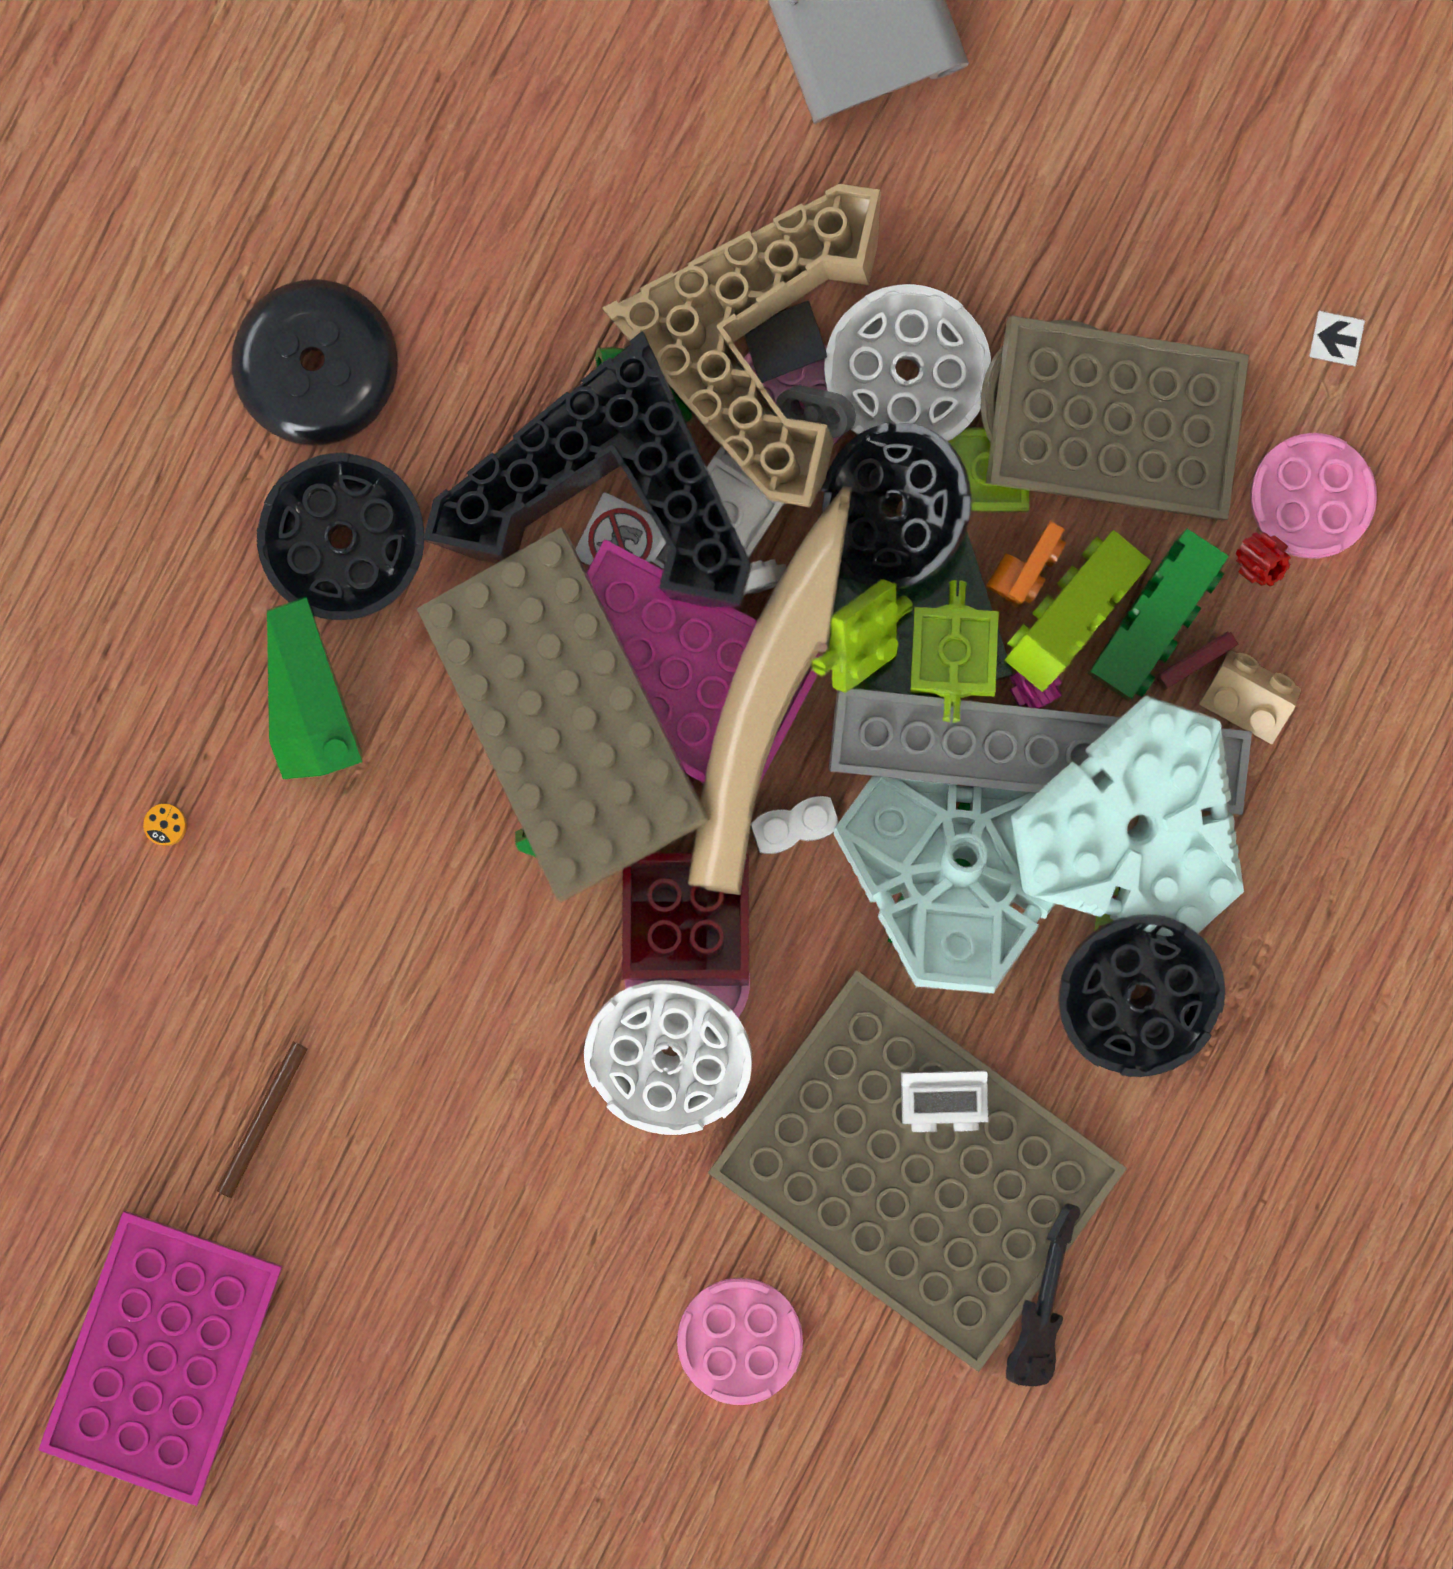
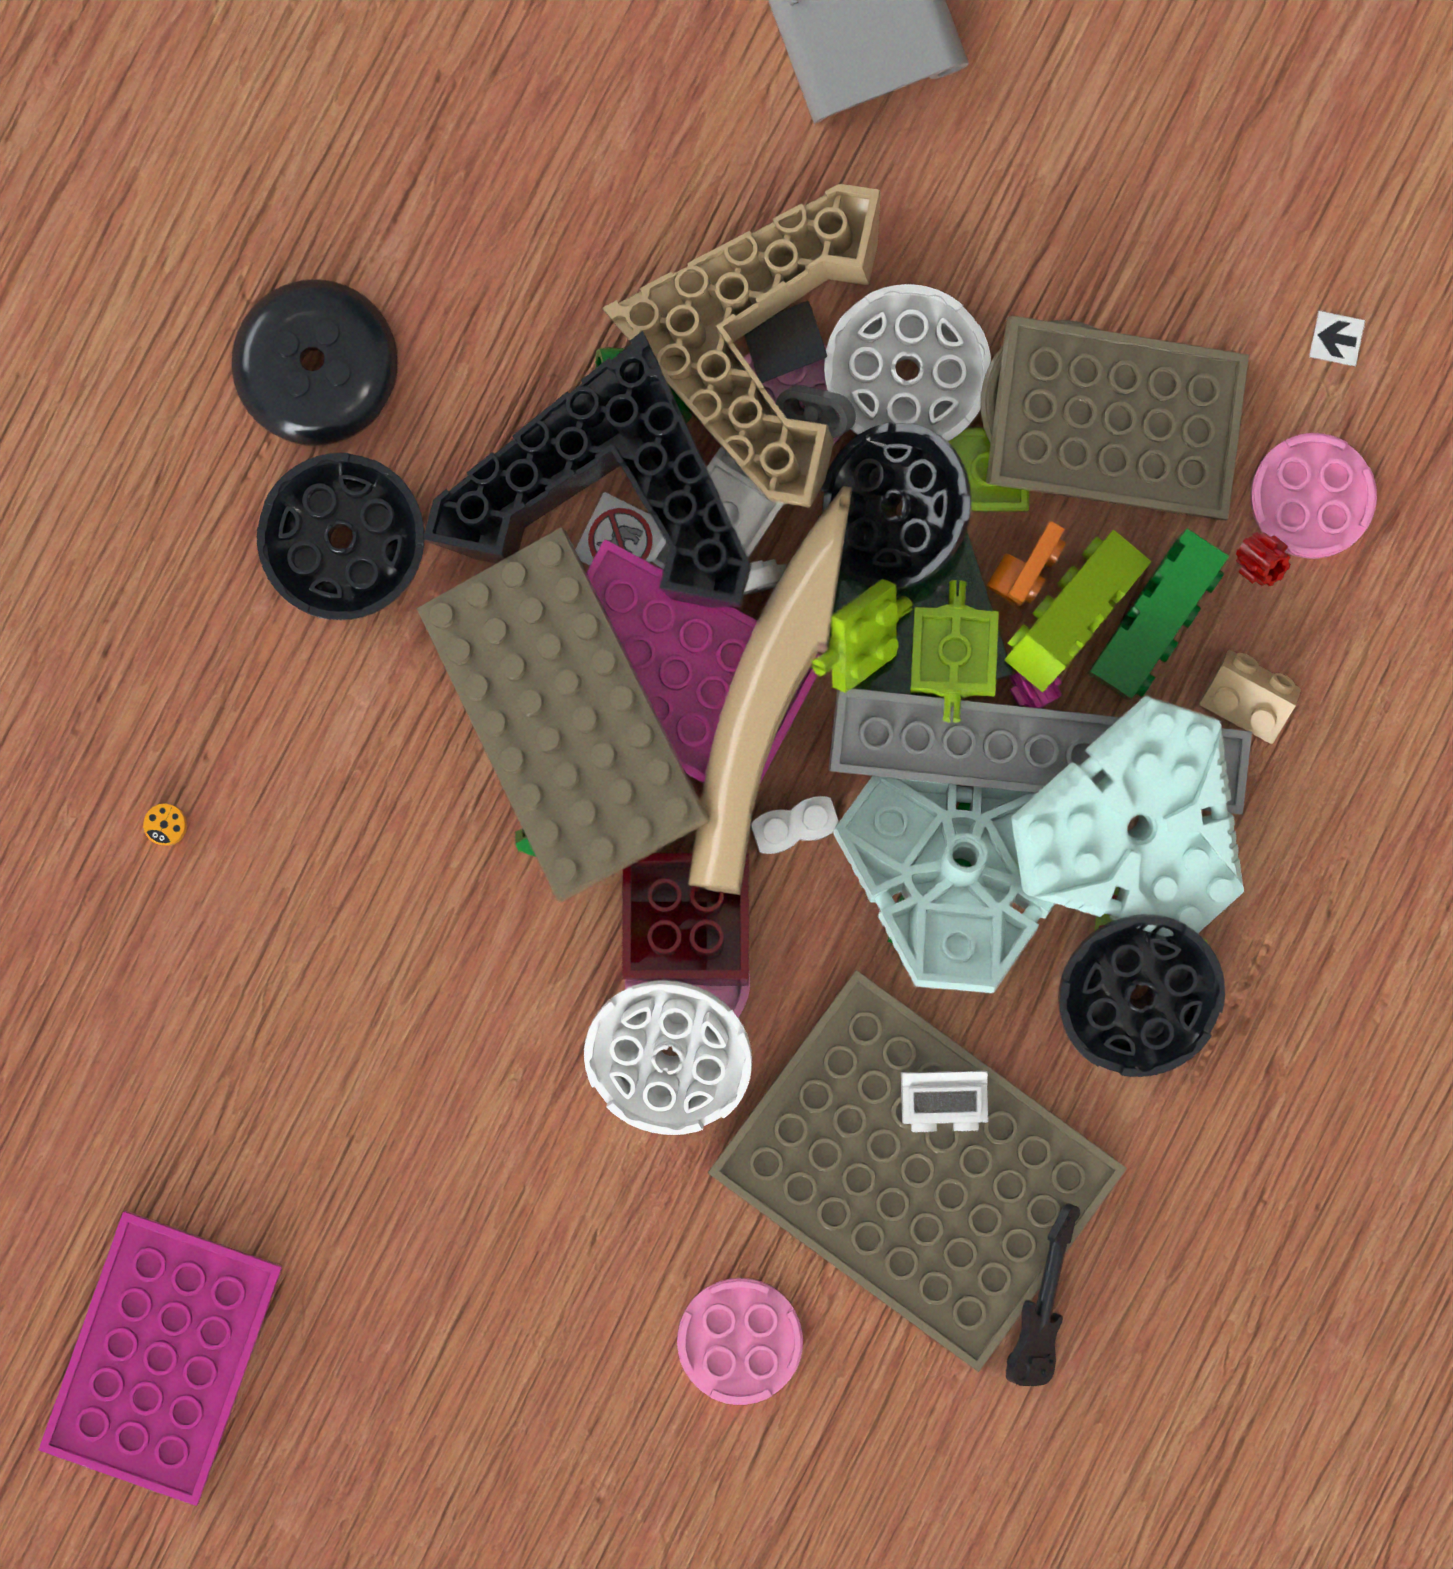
(262, 1119): reddish brown bar -> none
(305, 705): green wedge -> none
(1196, 660): dark red tile -> none

